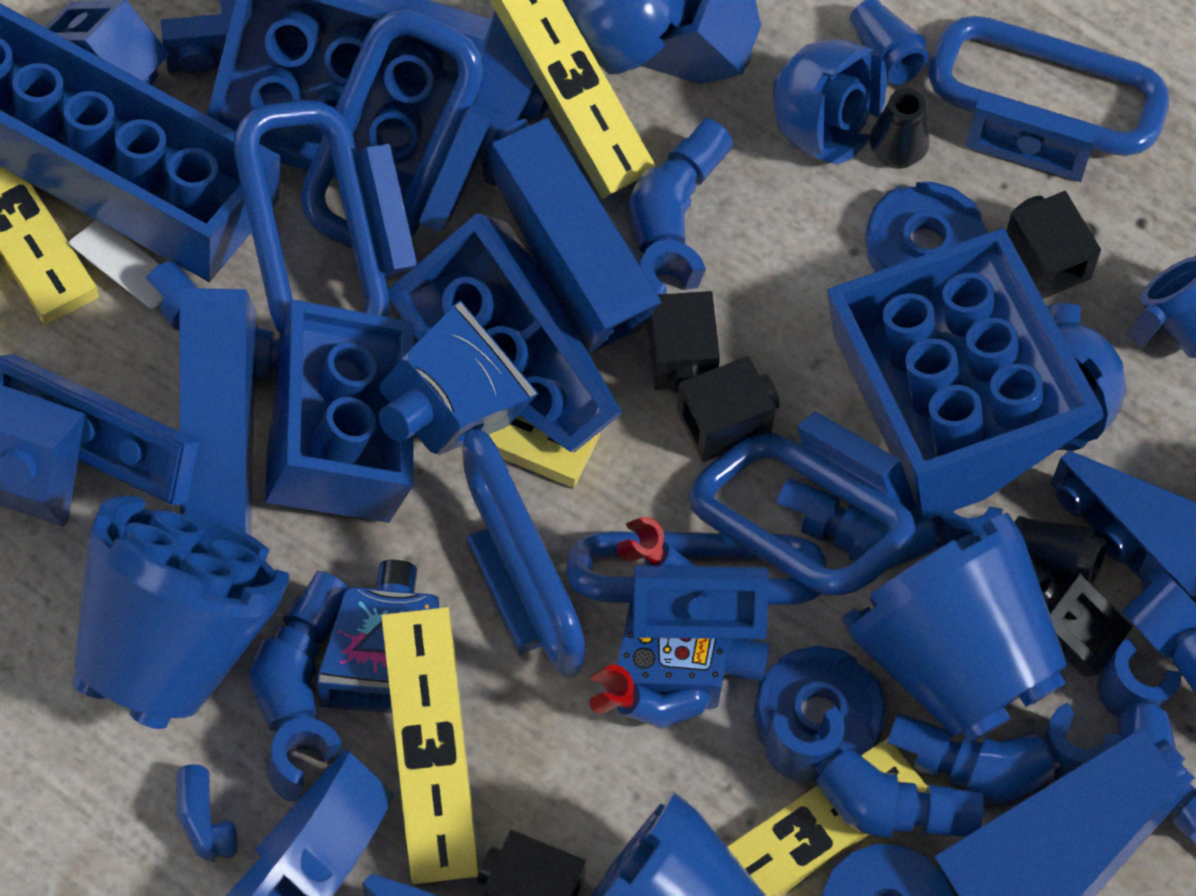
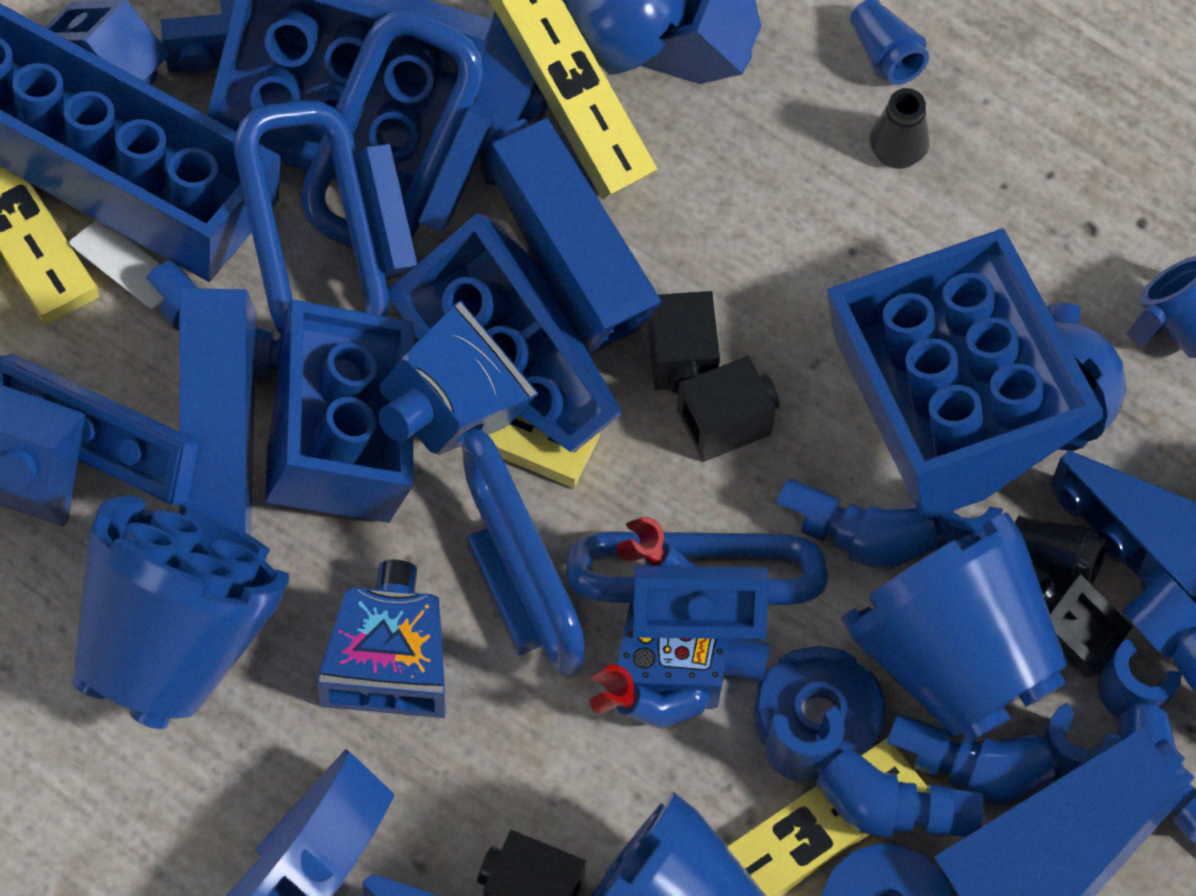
(194, 814): blue arm -> none
(283, 684): blue piece -> none
(430, 745): light yellow tile -> none
(664, 196): blue piece -> none
(828, 96): blue cylinder -> none
(836, 462): blue bar -> none
(916, 208): blue tile -> none
(1034, 133): blue bar -> none
(1053, 242): black brick -> none

